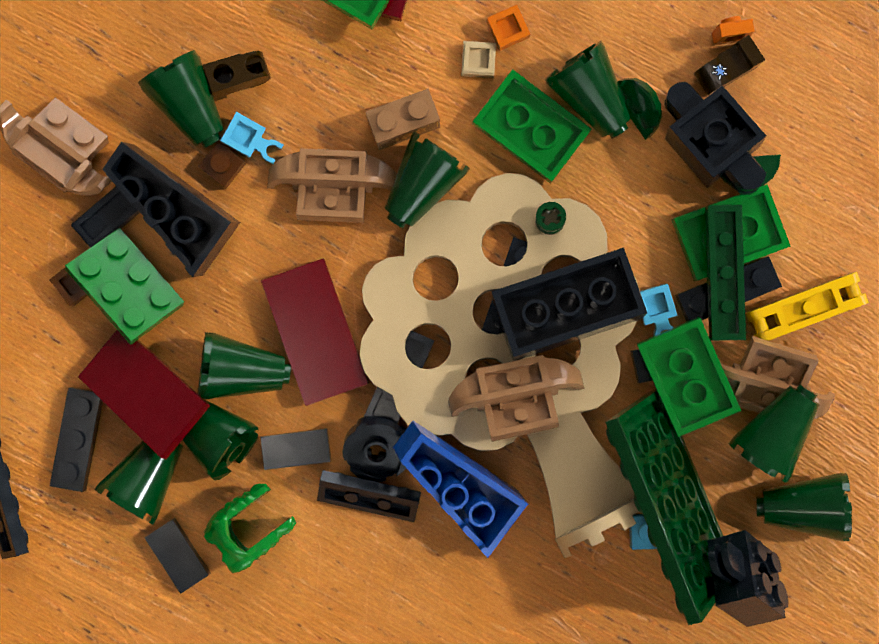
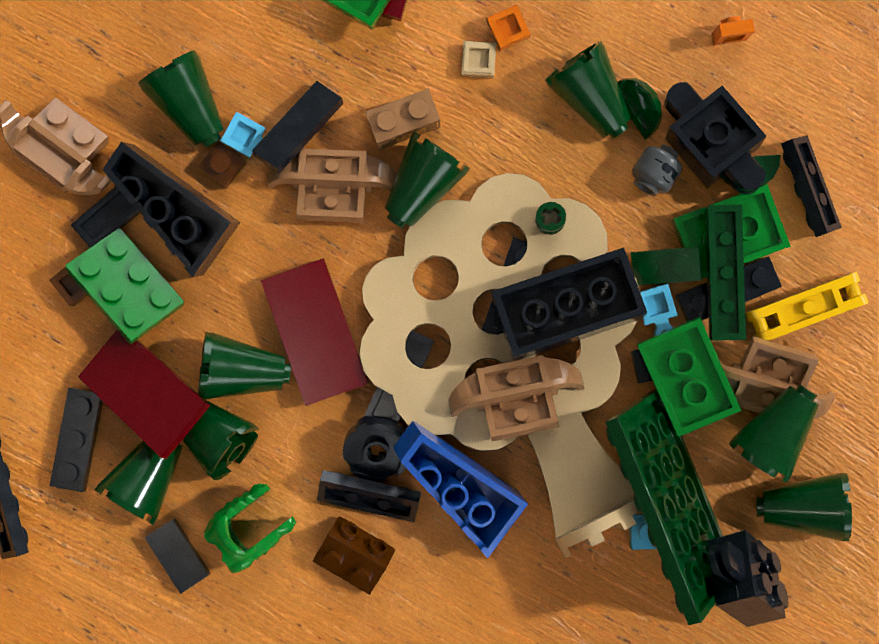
(236, 73): dark brown leg -> none
(295, 449): black tile -> none
(297, 127): none -> black tile
(354, 555): none -> reddish brown bracket
(531, 126): green plate -> none
(657, 170): none -> dark grey head
(667, 265): none -> dark green plate
(730, 65): dark brown leg -> none
(810, 186): none -> black plate

